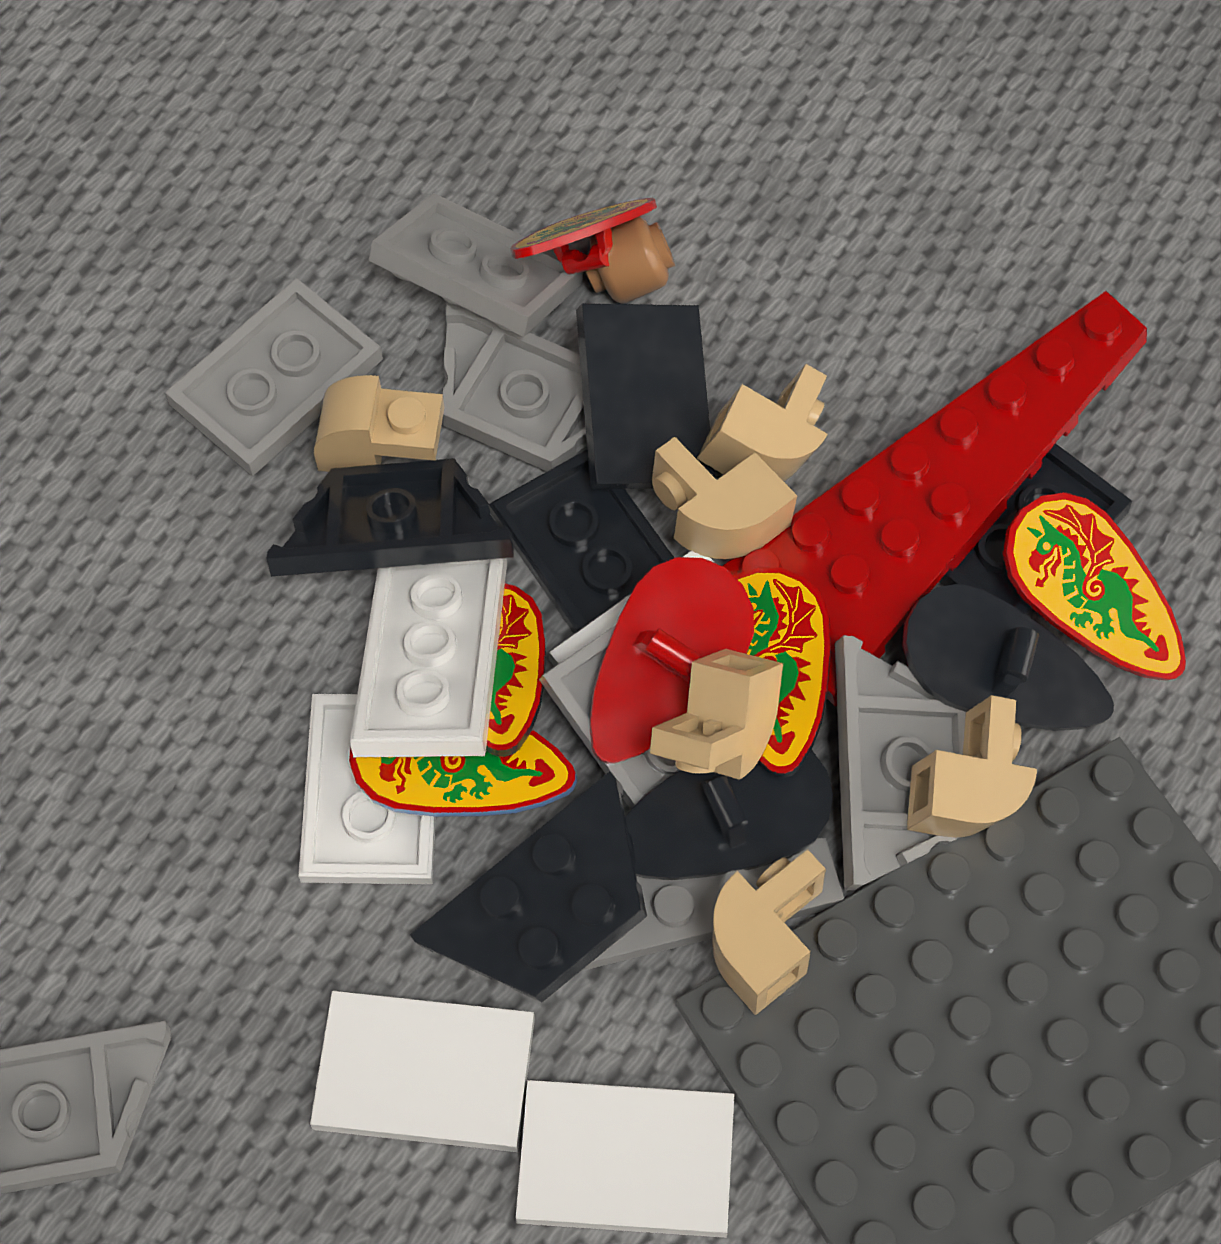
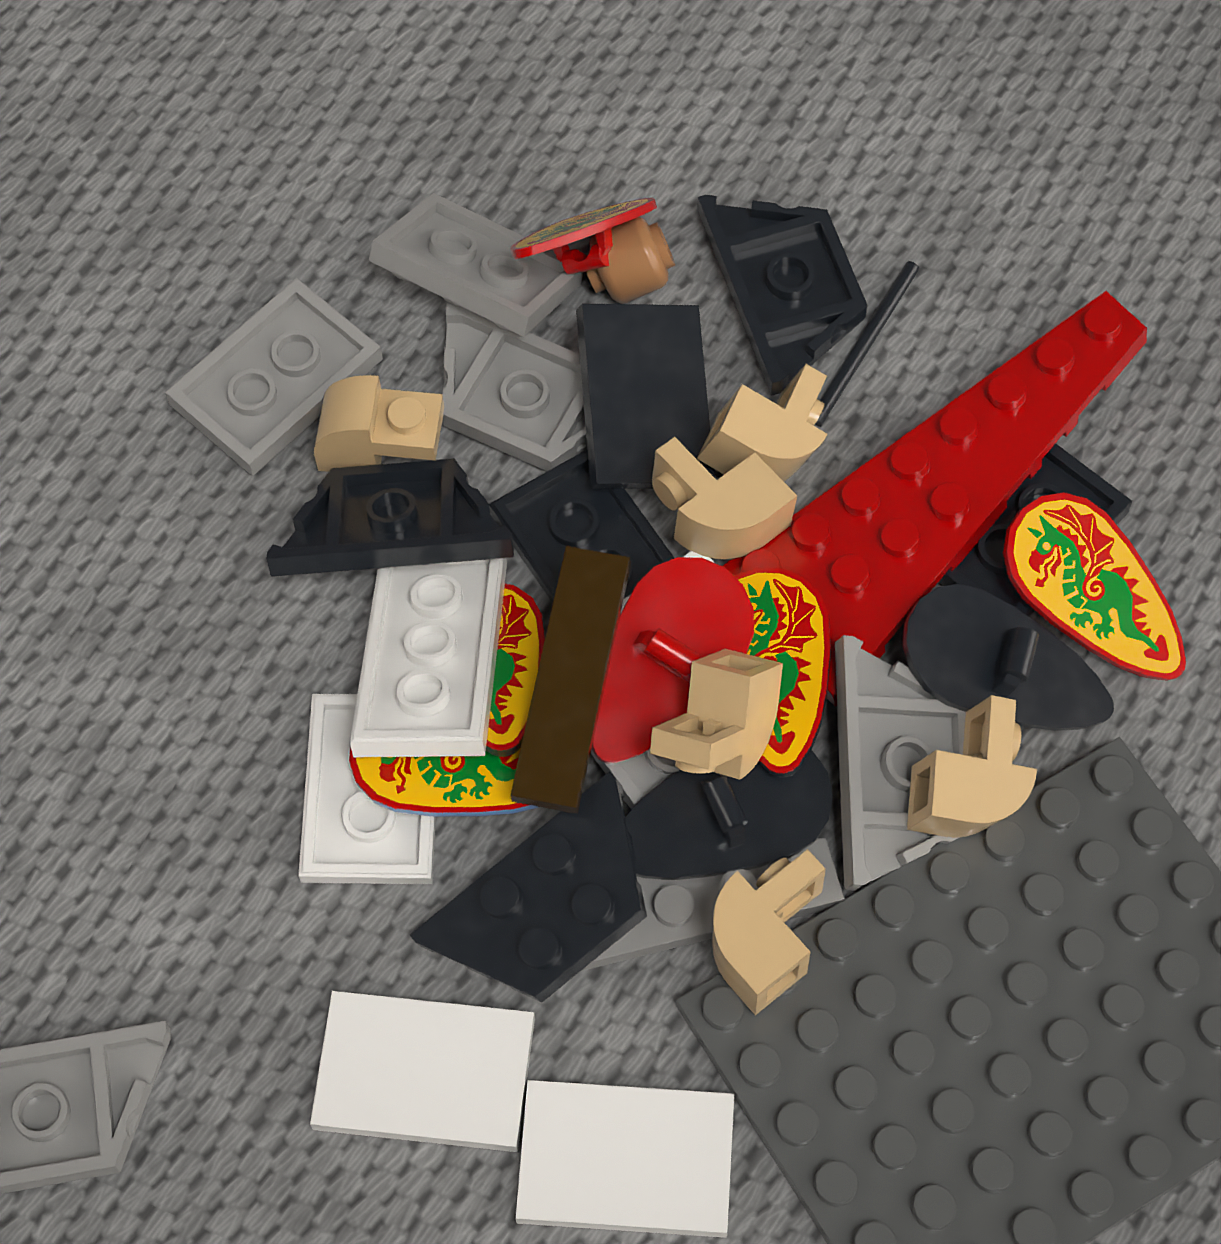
(571, 680): none -> dark brown tile
(785, 282): none -> black wing
(866, 339): none -> black axle

